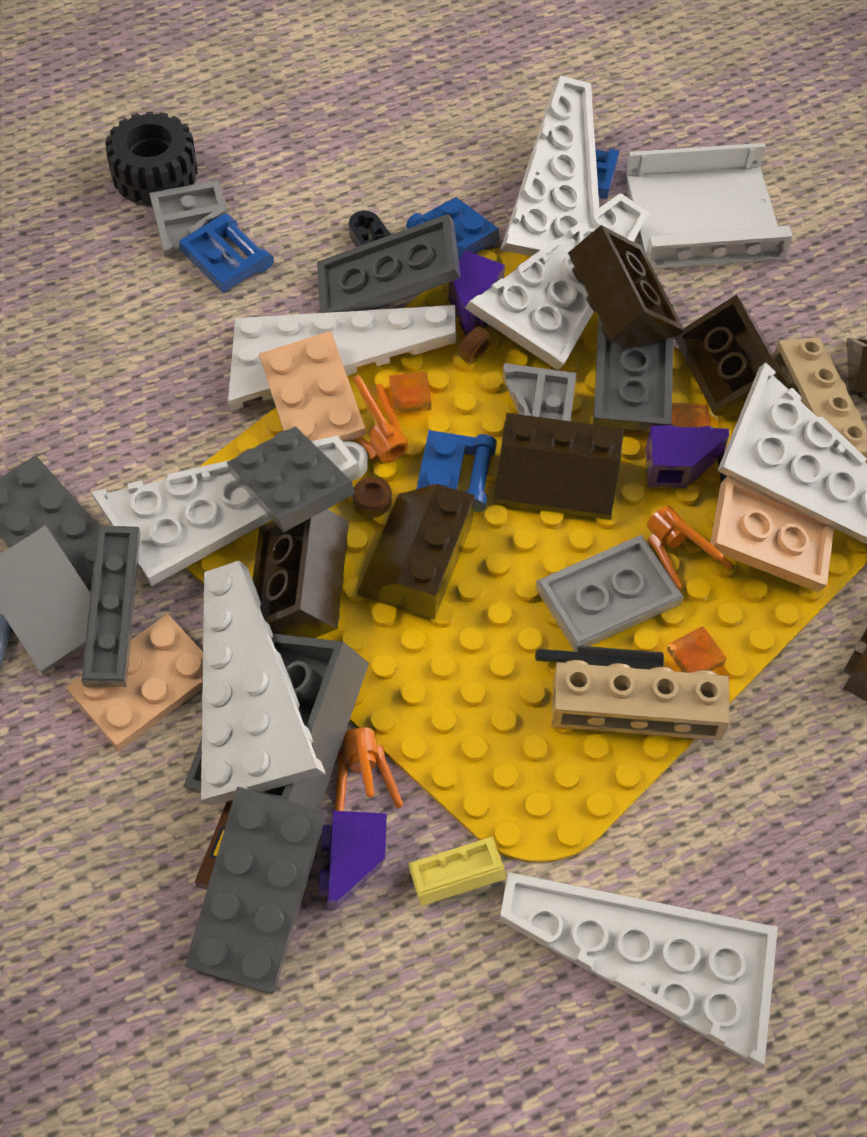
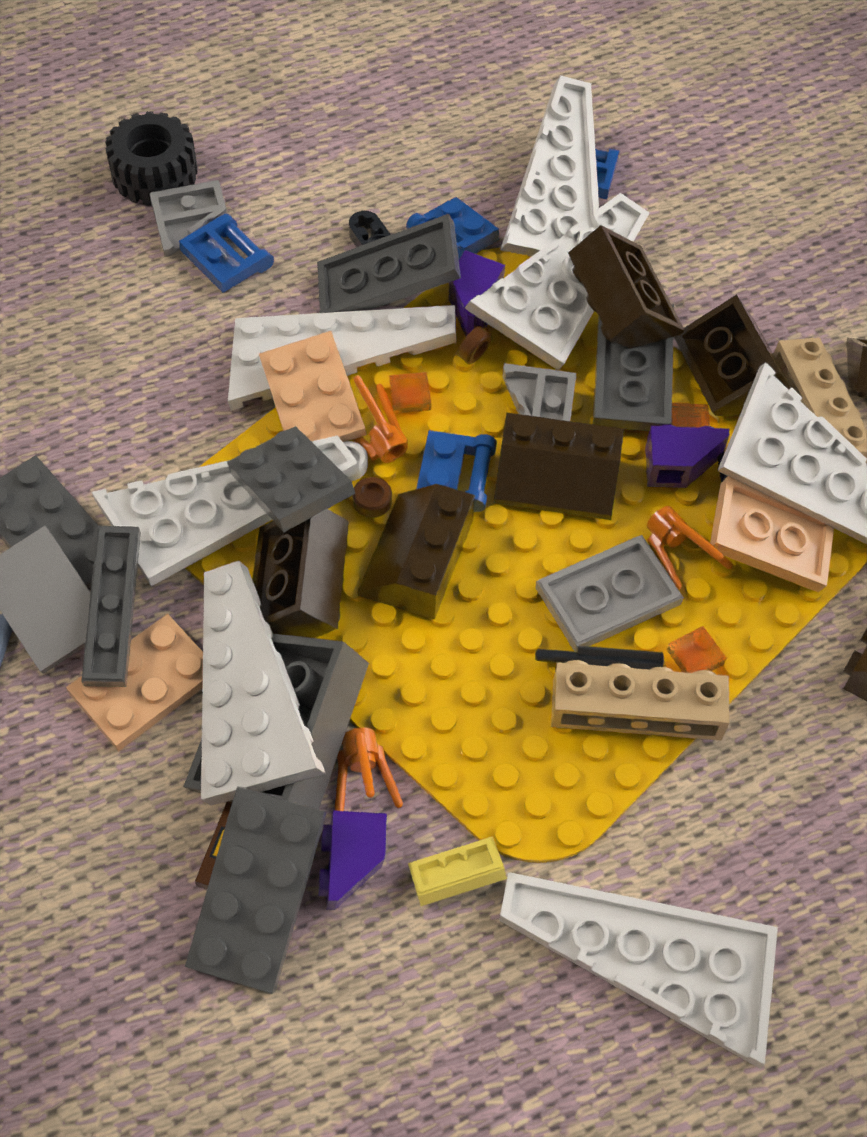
(705, 206): white panel -> none

